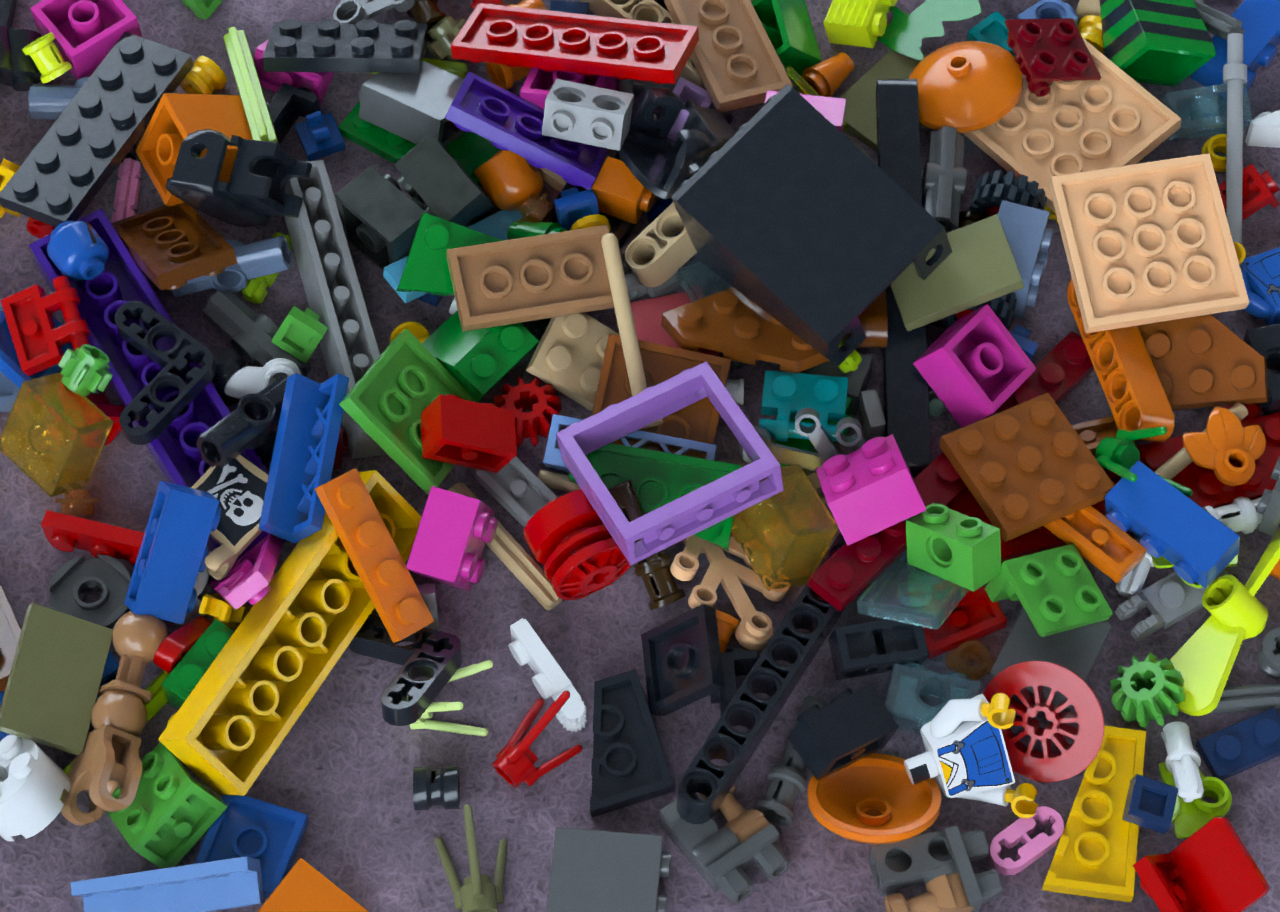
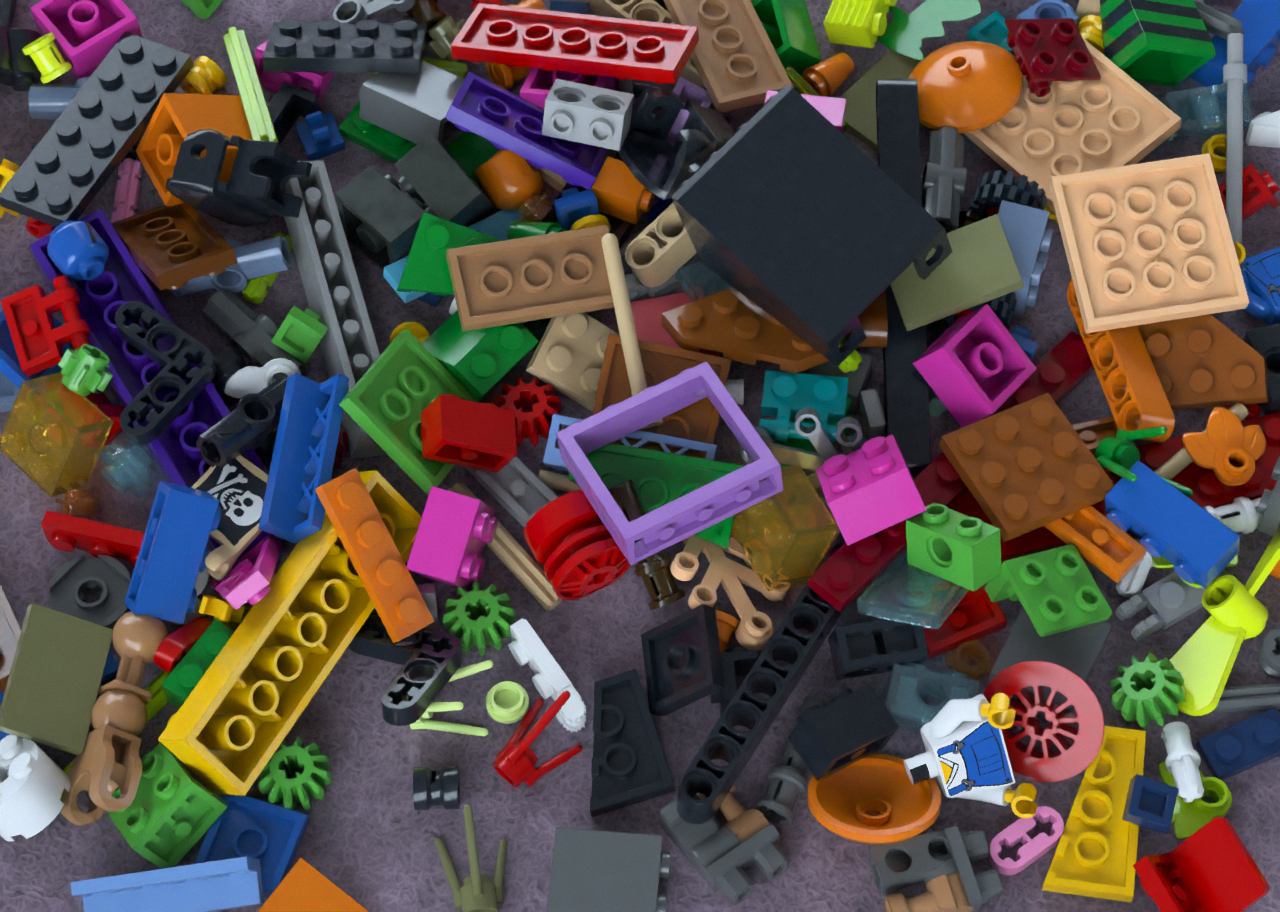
(126, 468): none -> clear light blue plate
(308, 784): none -> bright green gear
(486, 629): none -> bright green gear
(507, 702): none -> yellowish green plate

